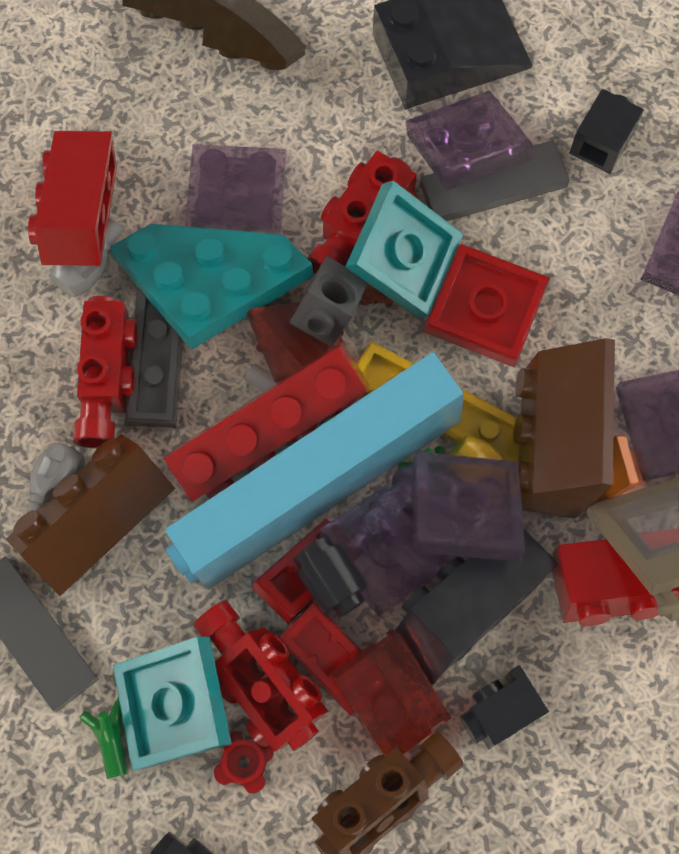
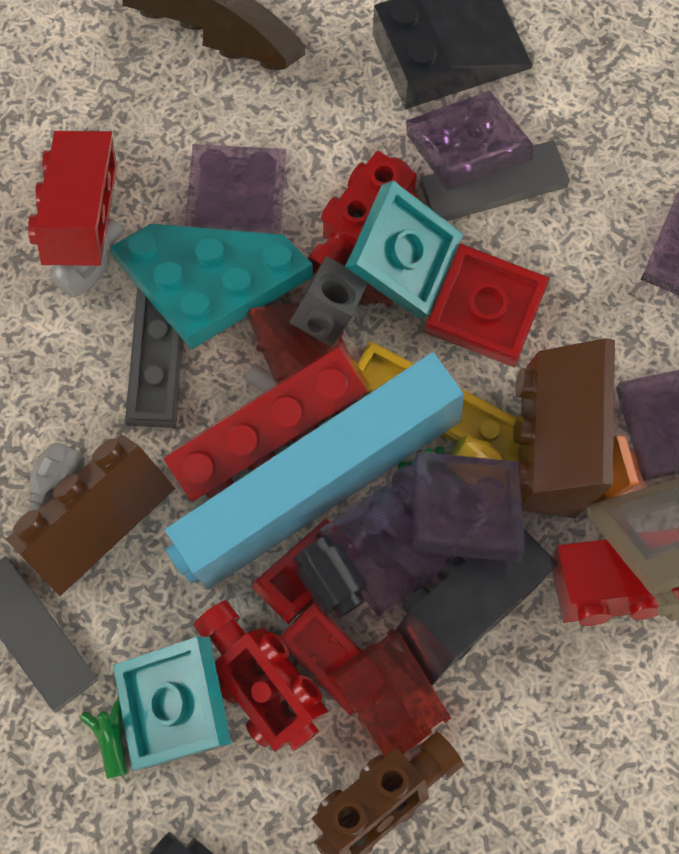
(104, 359): red brick -> none
(250, 777): red plate -> none
(502, 709): black brick -> none
(606, 130): black brick -> none

